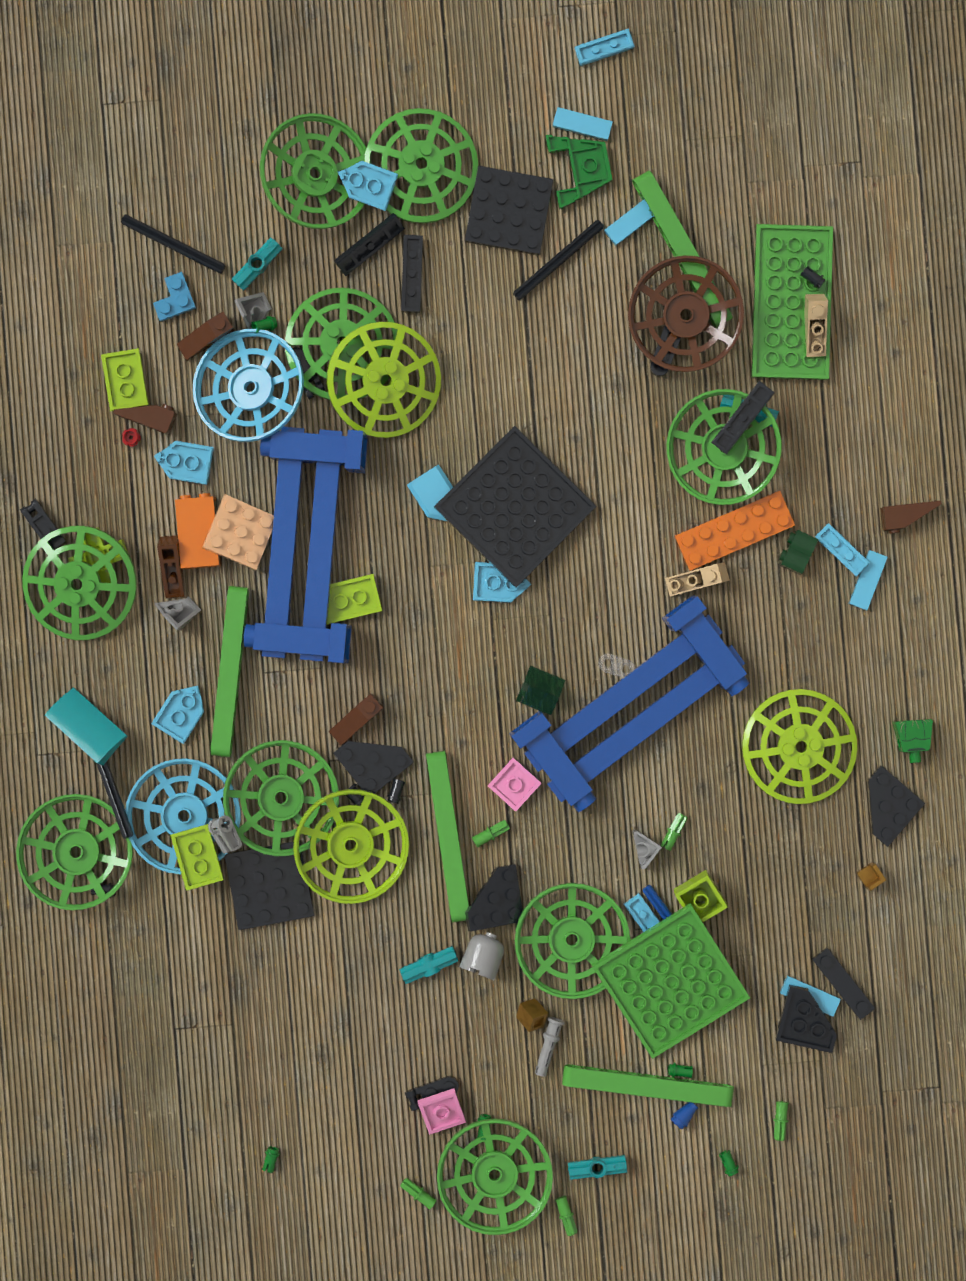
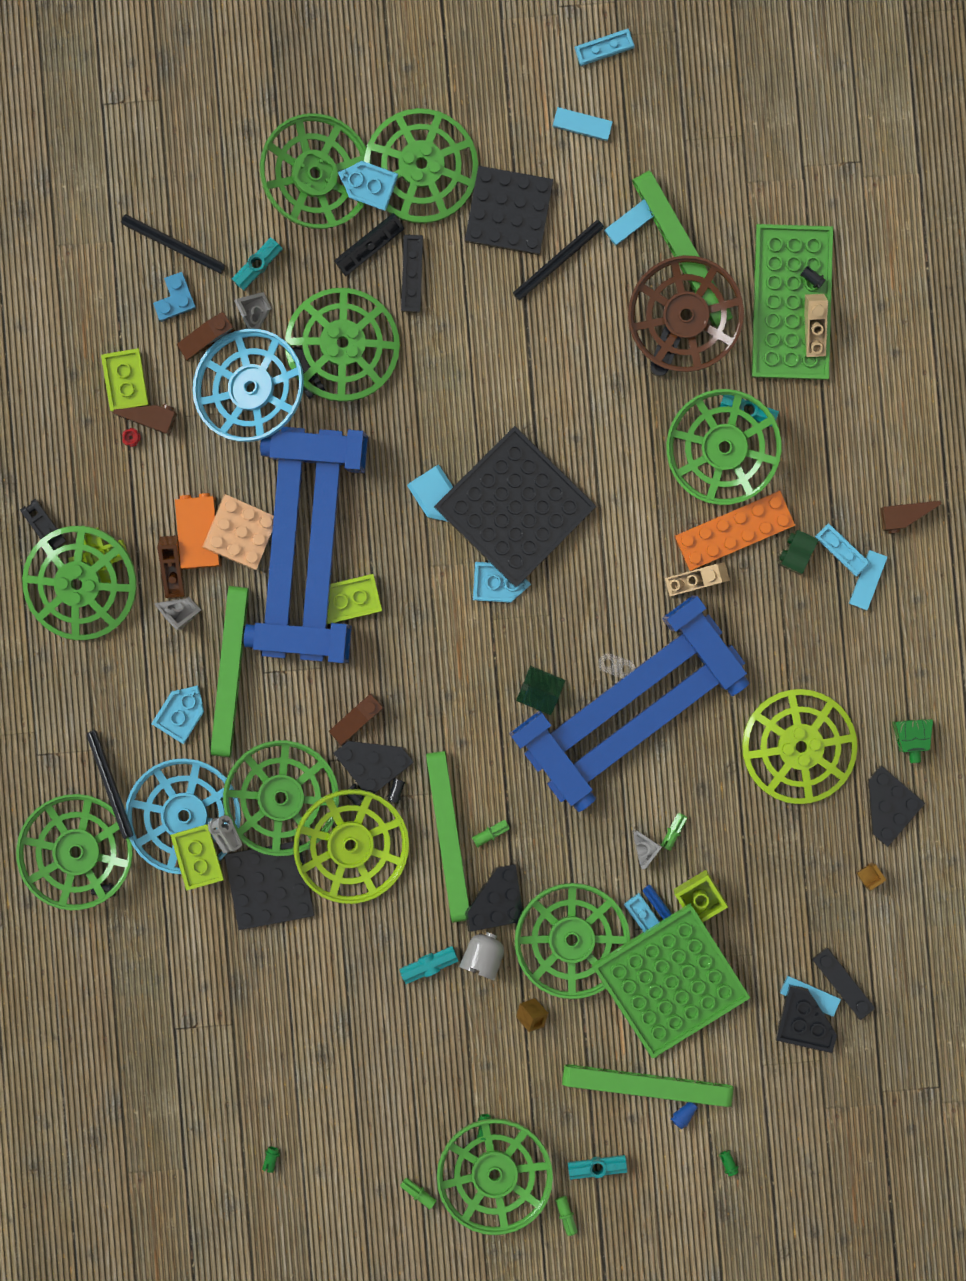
(86, 726): teal slope -> none
(186, 461): medium azure tile -> none
(266, 324): green pin -> none
(372, 375): lime dish -> none
(431, 1088): black plate -> none
(441, 1111): bright pink plate -> none
(514, 784): bright pink plate -> none
(550, 1037): light grey pin -> none
(588, 165): green wing -> none
(680, 1070): green pin -> none
(743, 417): black plate -> none
(780, 1120): bright green axle -> none

